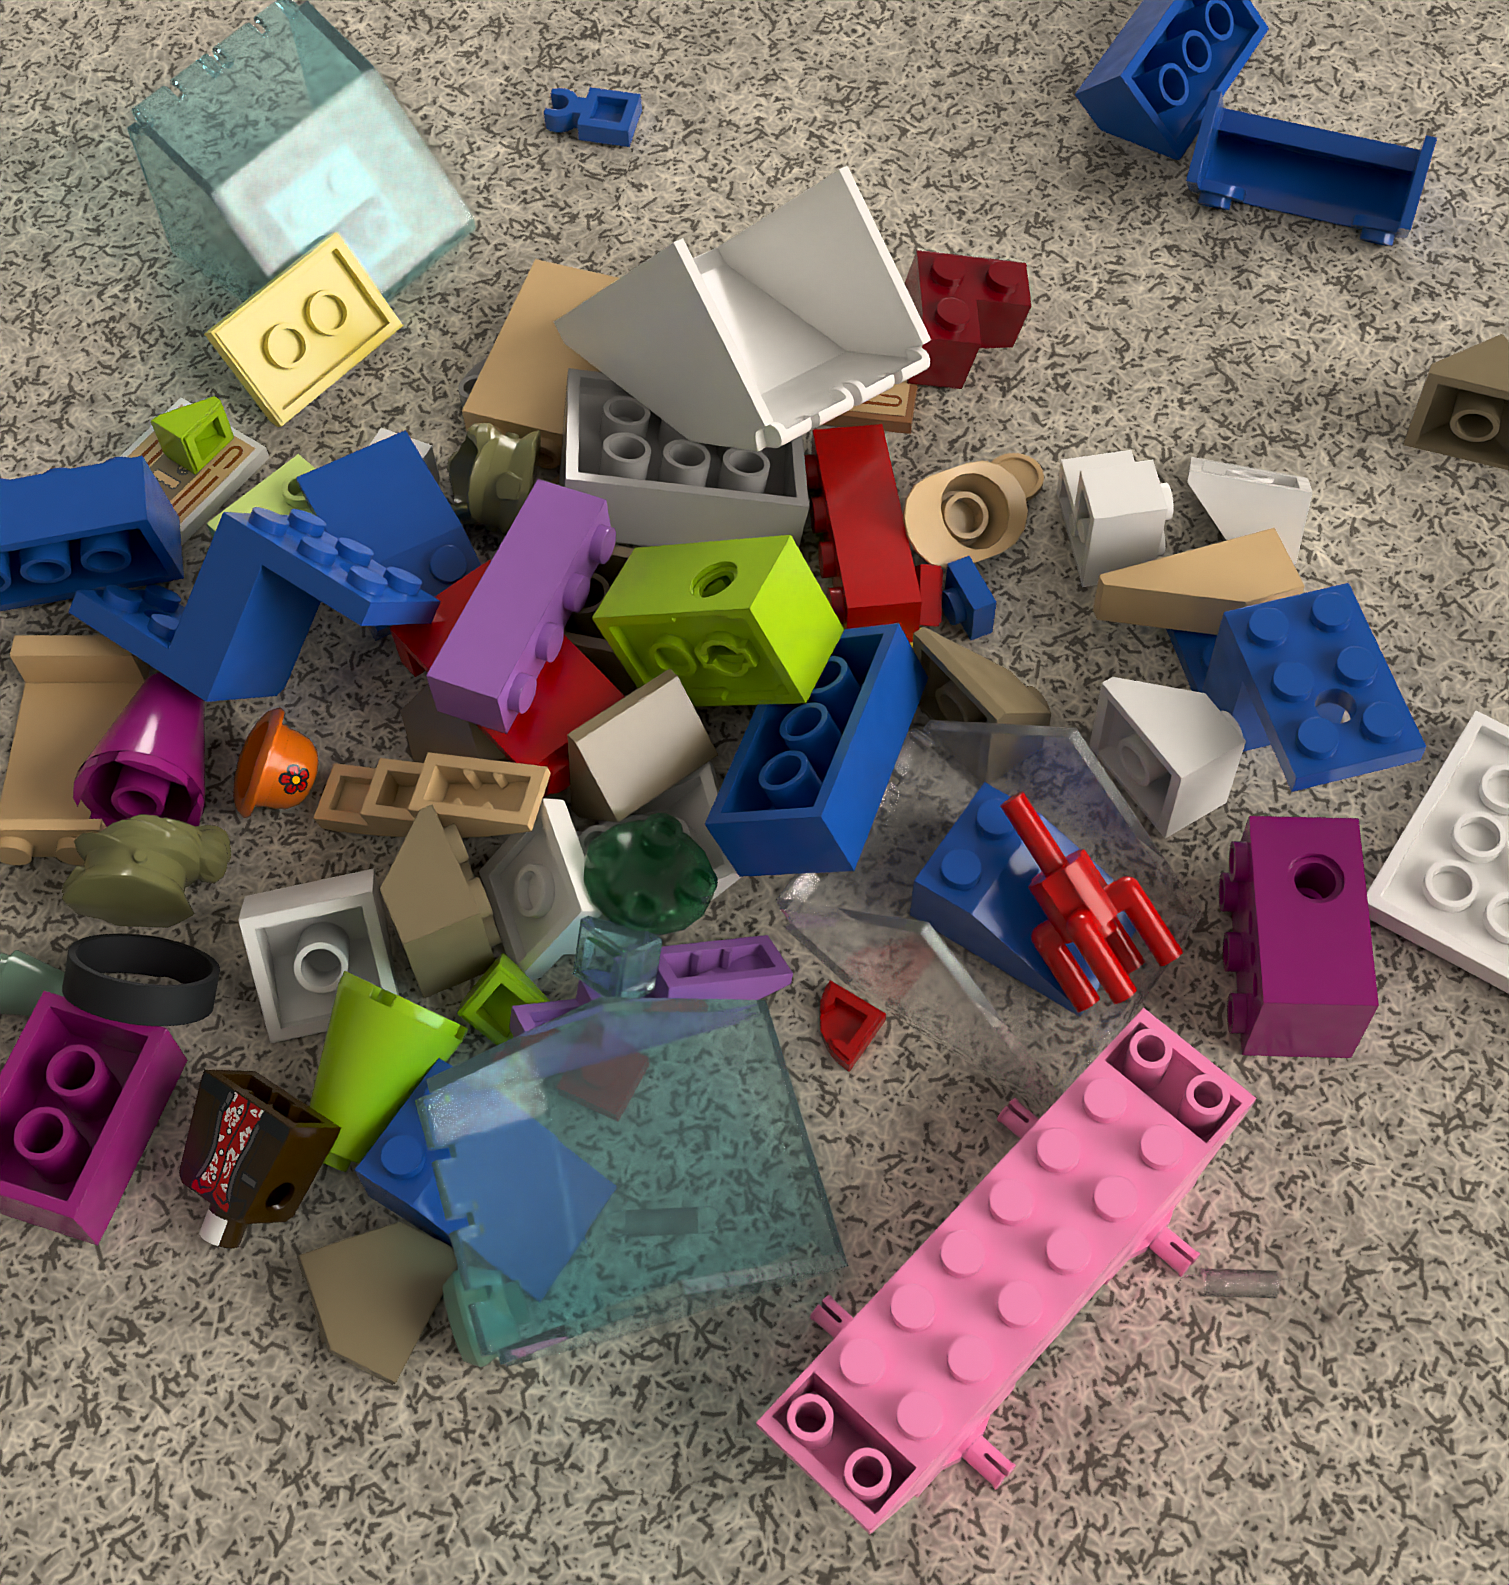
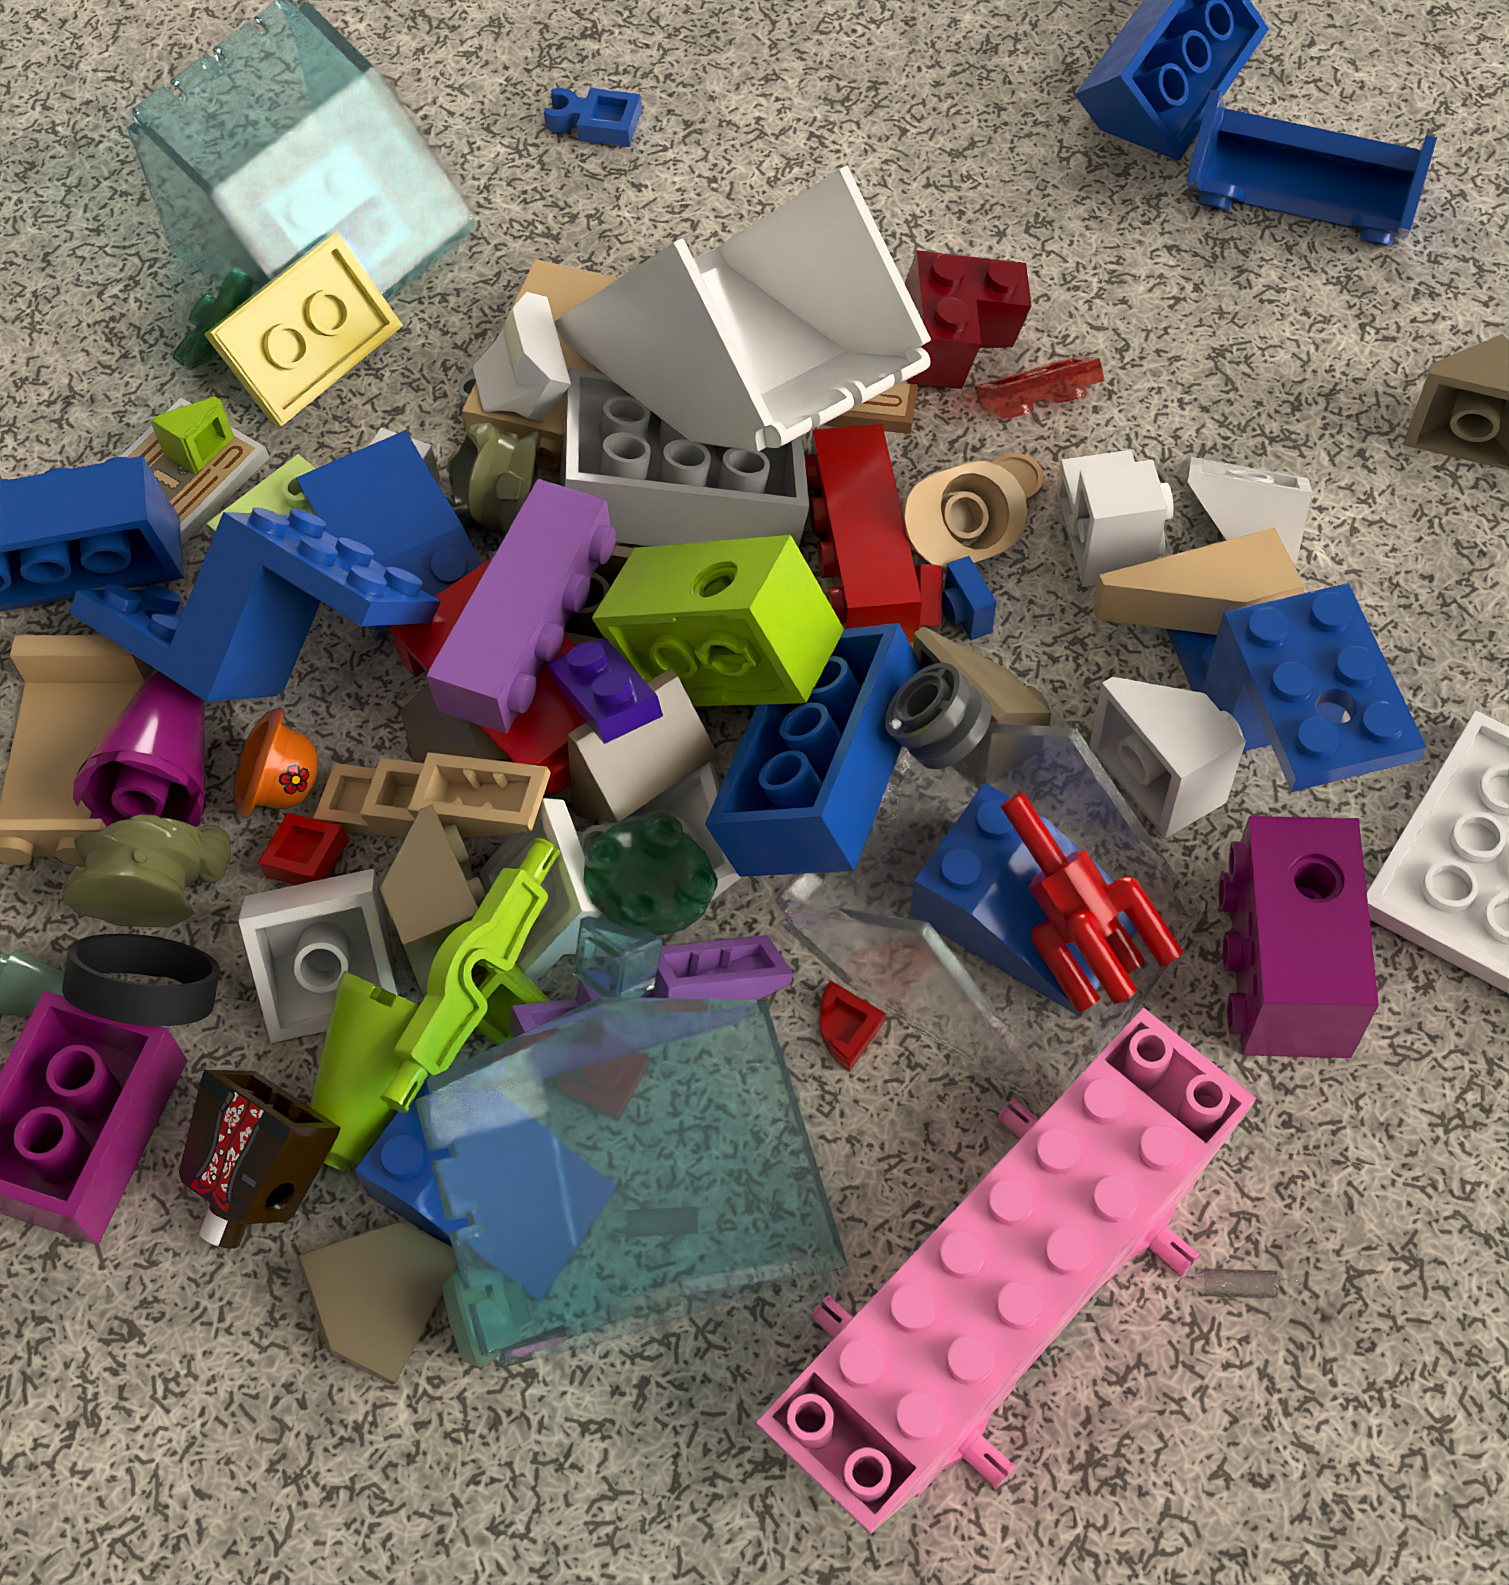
(195, 347): none -> clear green dish
(303, 850): none -> red plate
(452, 999): none -> lime piece
(525, 363): none -> white slope
(605, 689): none -> dark purple plate
(938, 716): none -> dark grey wheel
(1061, 380): none -> clear red plate

